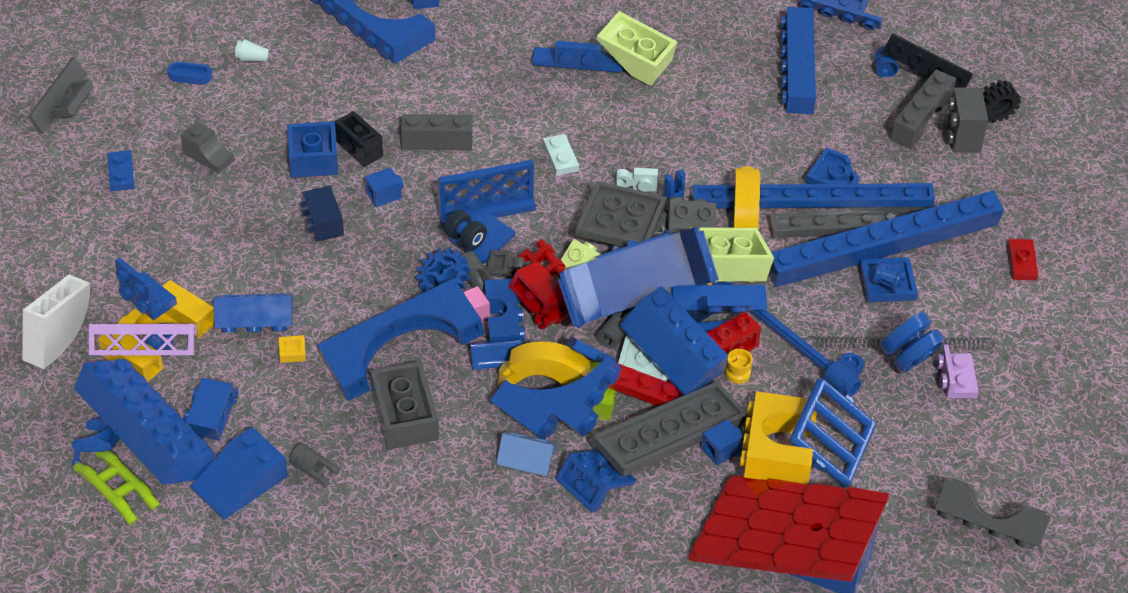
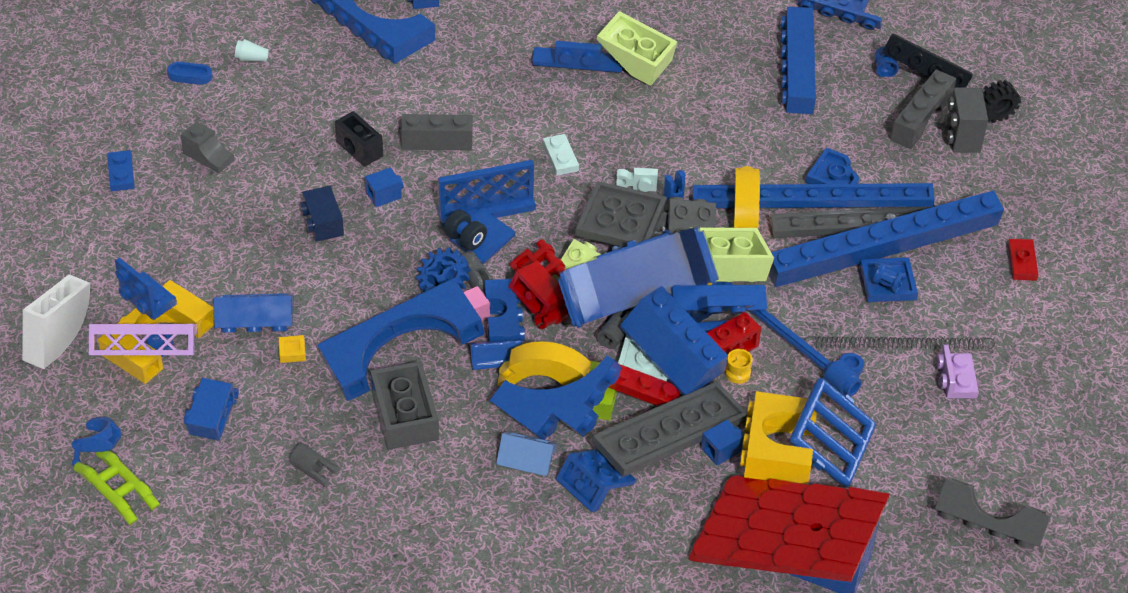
(62, 96): dark grey bracket -> none
(143, 421): blue brick -> none
(240, 473): blue slope -> none
(312, 149): blue brick -> none
(504, 262): dark grey plate -> none
(587, 349): blue tile -> none
(911, 340): blue wheel -> none

